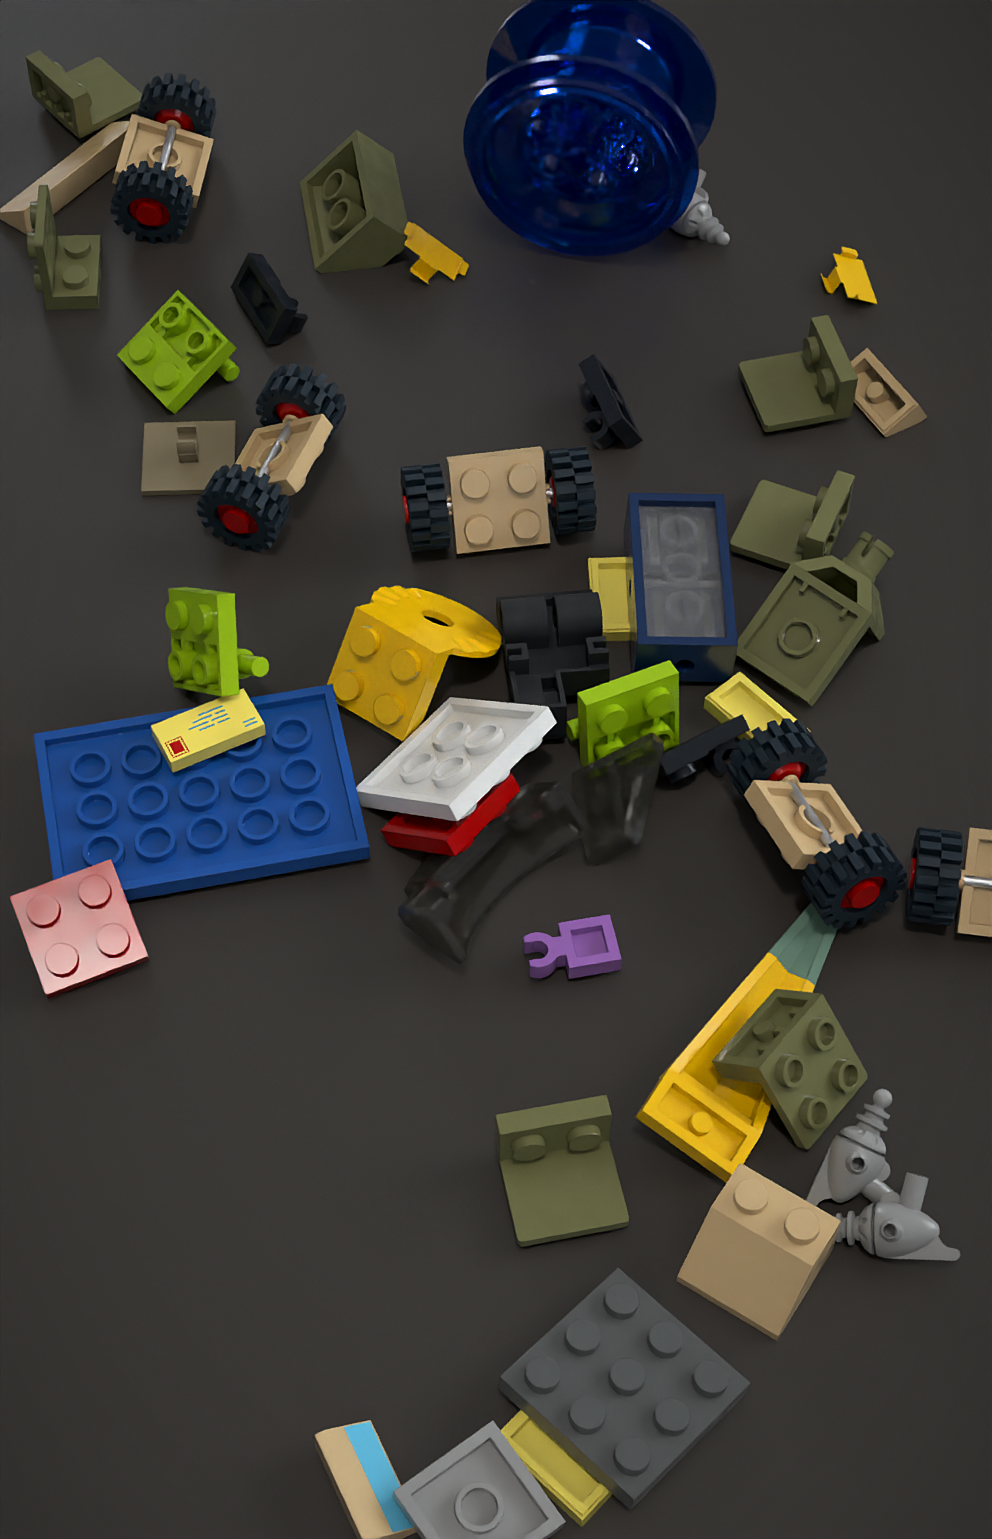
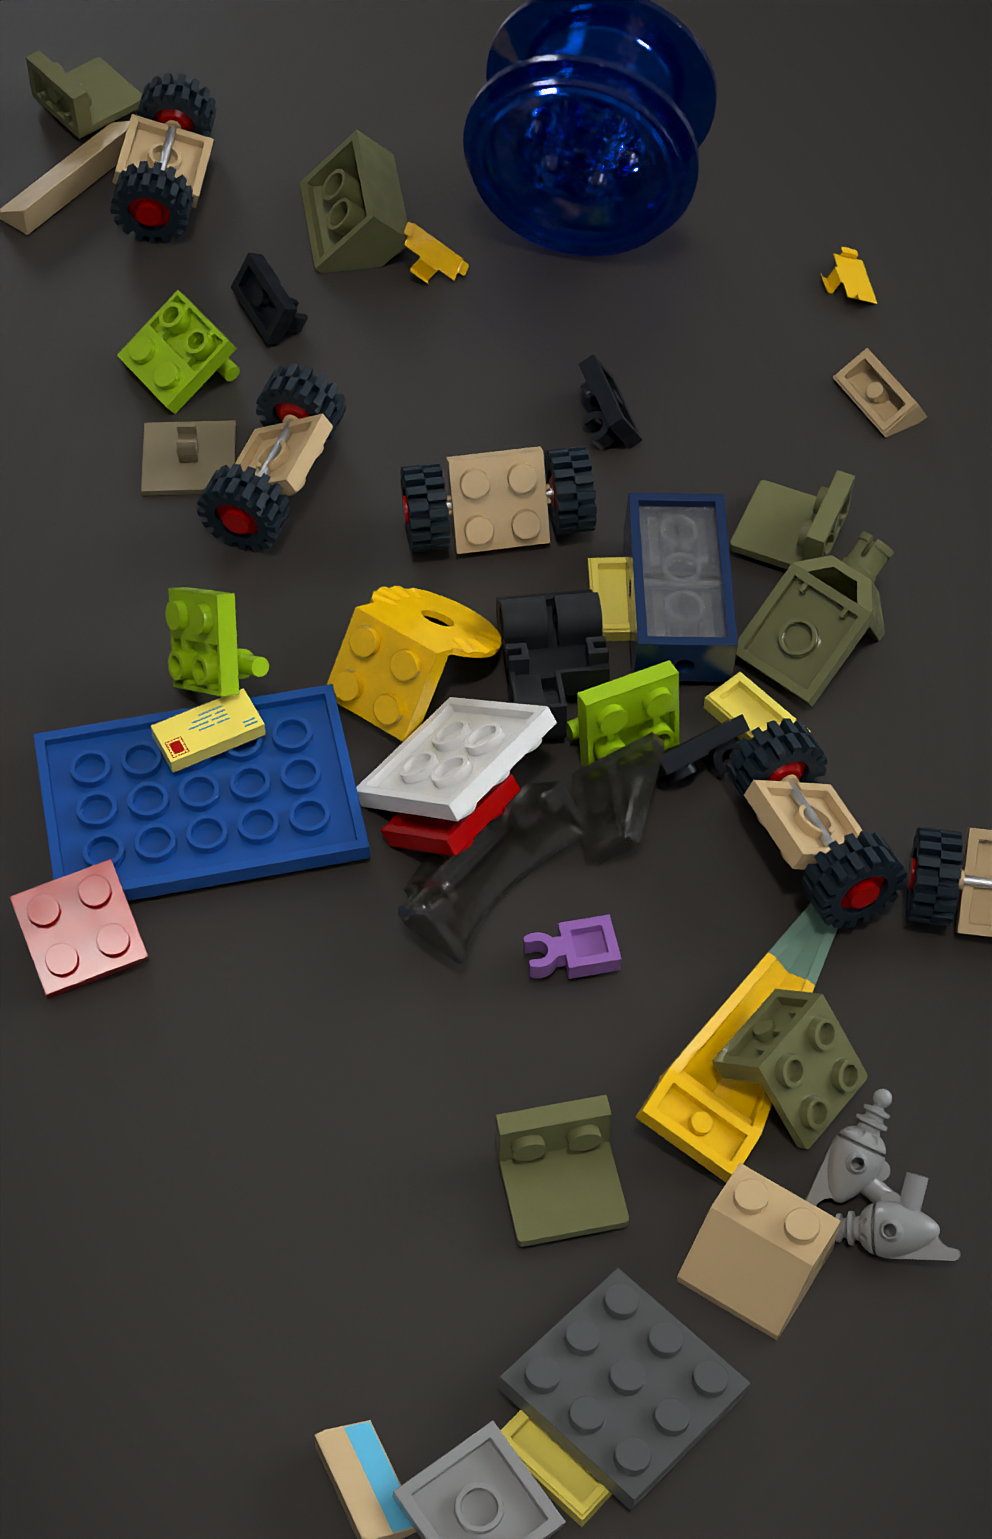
(67, 265): olive bracket -> none
(698, 218): light grey piece -> none
(804, 384): olive bracket -> none

